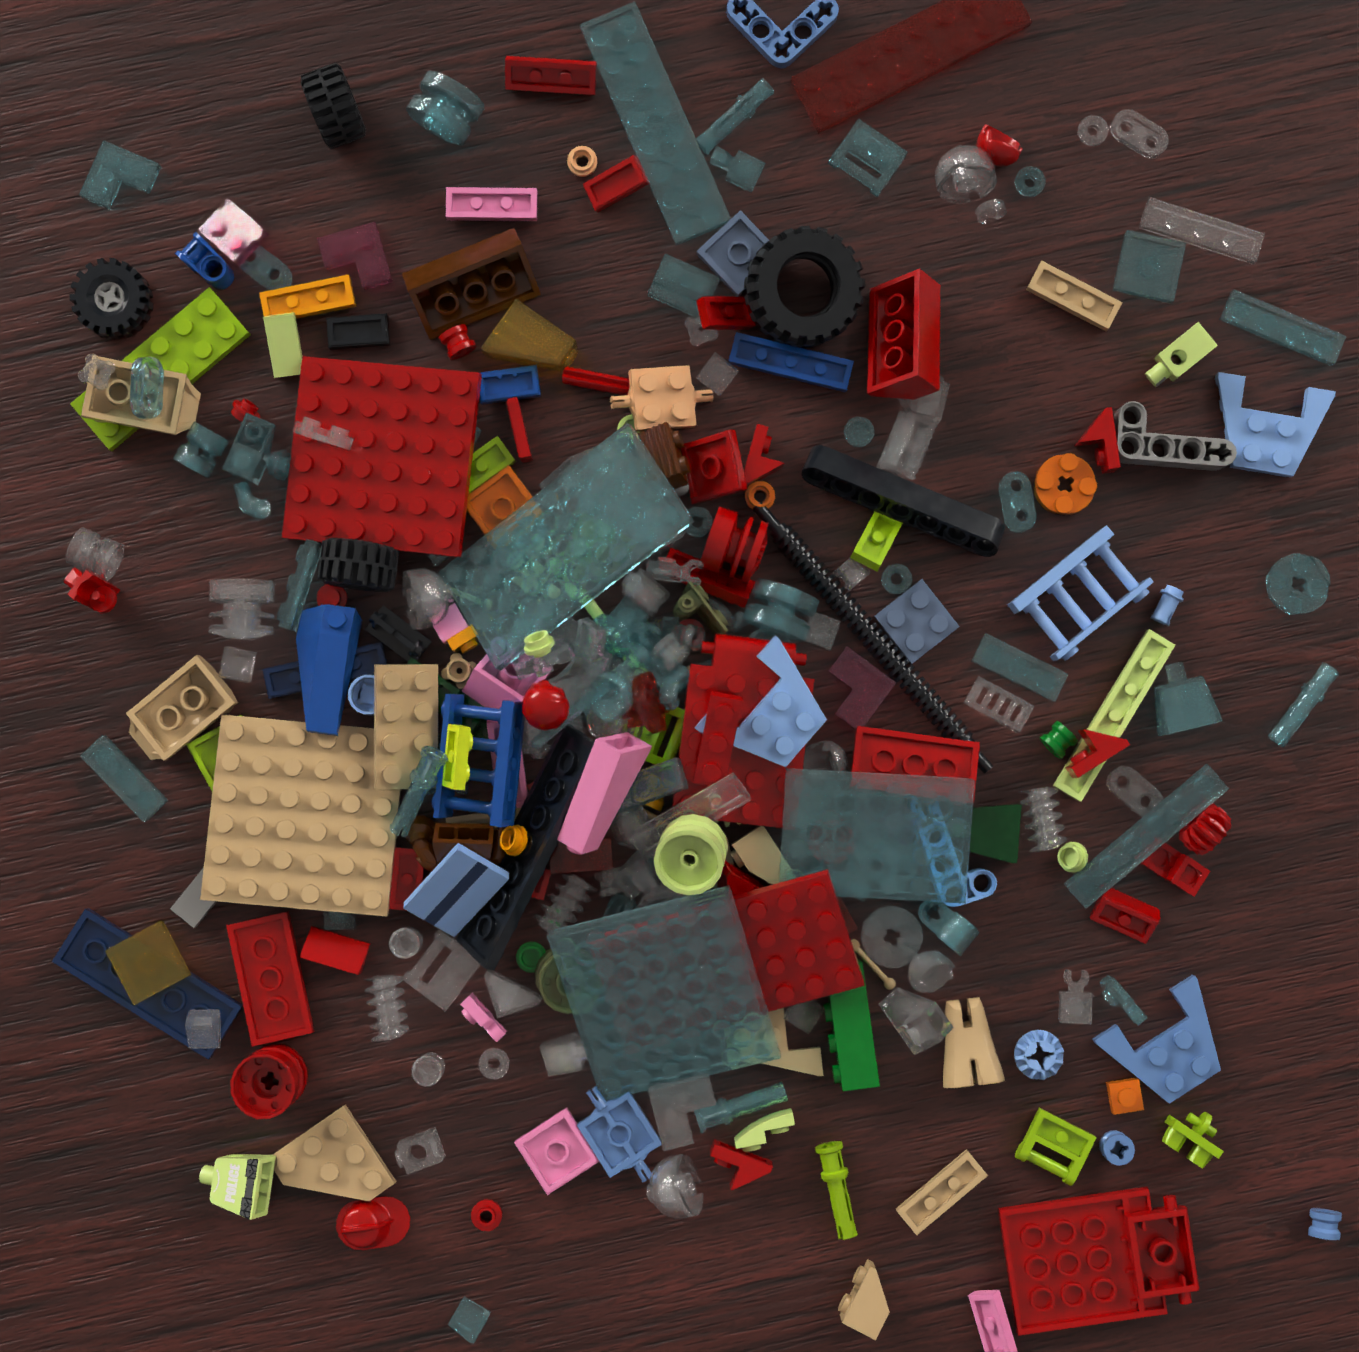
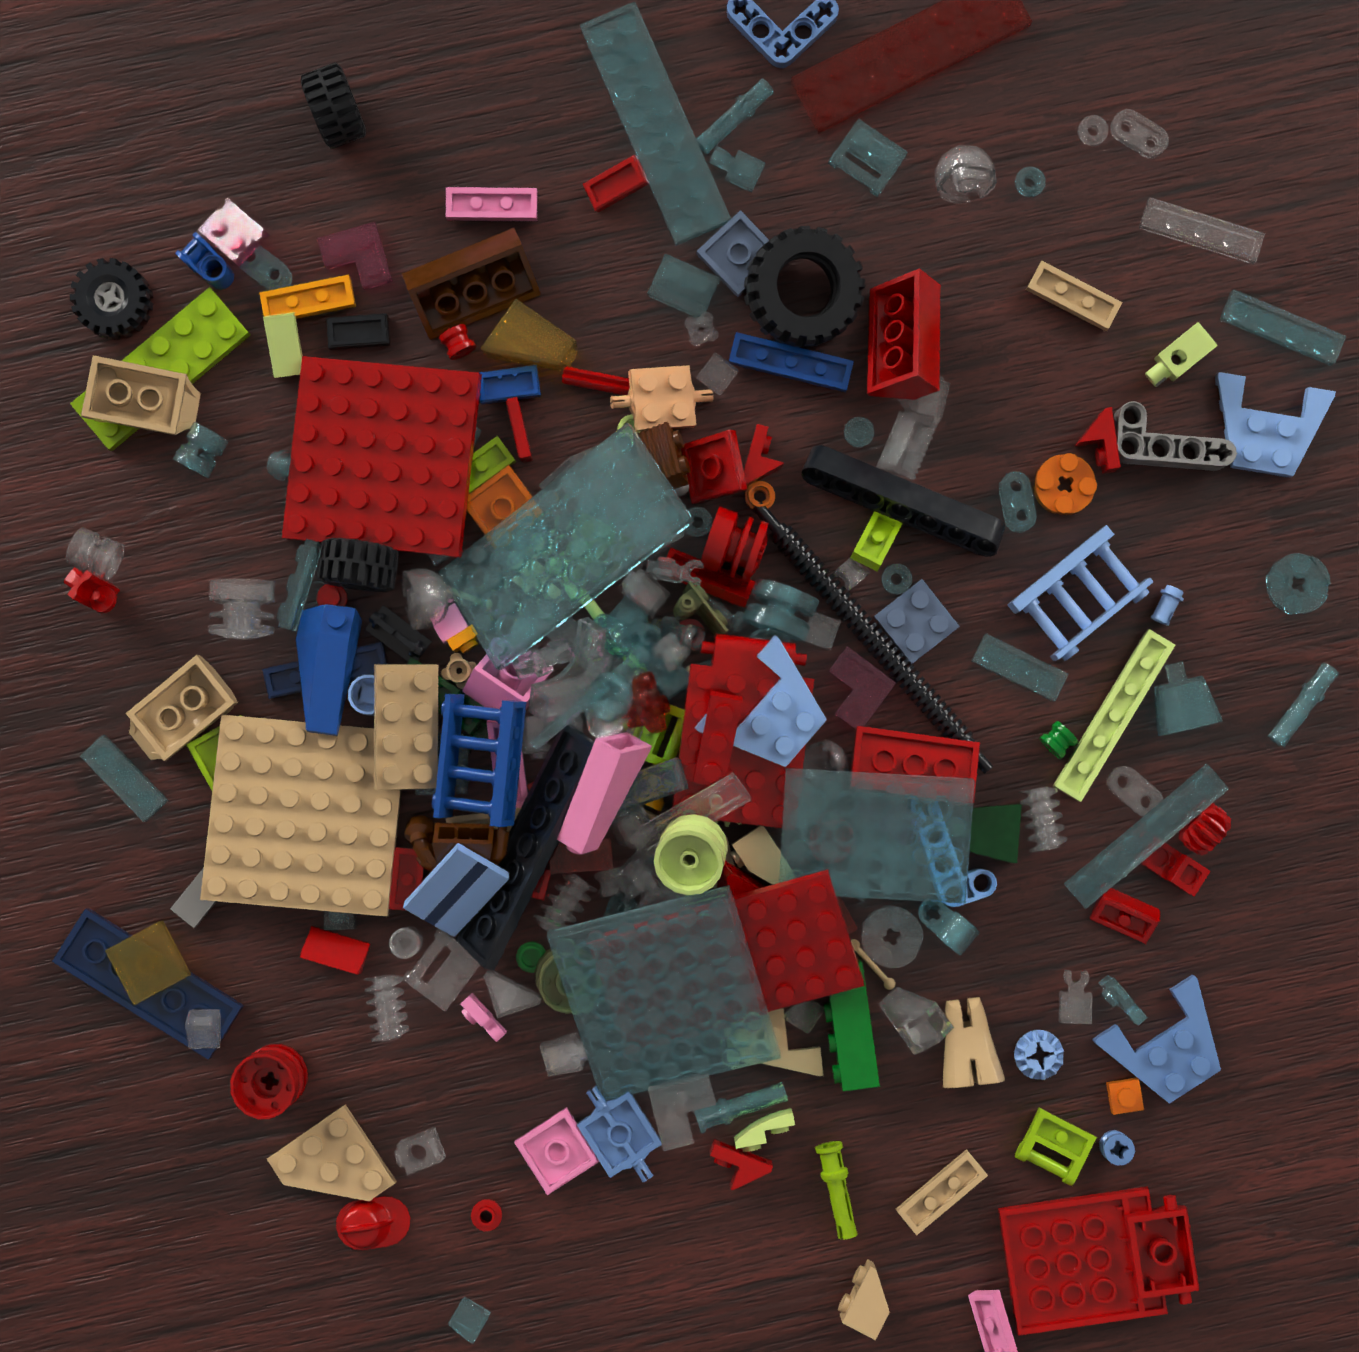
(100, 380): clear plate -> none
(111, 169): clear light blue plate -> none
(146, 387): clear light blue plate -> none
(237, 664): clear plate -> none
(241, 1183): yellowish green torso -> none
(242, 407): red plate -> none
(250, 449): clear light blue slope -> none
(251, 505): clear light blue arm -> none
(270, 978): red plate -> none
(335, 436): clear plate -> none
(422, 779): clear light blue pin -> none
(427, 1075): clear wheel -> none
(445, 107): clear light blue wheel -> none
(458, 744): neon yellow plate -> none
(485, 1068): clear plate -> none
(514, 840): light orange plate -> none
(538, 644): yellowish green plate -> none
(545, 706): red hair -> none
(550, 75): red plate -> none
(582, 152): light nougat plate -> none
(670, 687): clear light blue arm -> none
(674, 1187): clear cylinder -> none
(724, 313): red plate -> none
(929, 971): clear hair -> none
(990, 211): clear tile -> none
(999, 146): red hair -> none
(1020, 720): clear slope -> none
(1072, 857): yellowish green plate -> none
(1101, 747): red slope -> none
(1149, 266): clear light blue plate -> none
(1202, 1149): lime hips -> none
(1325, 1224): medium blue wheel -> none

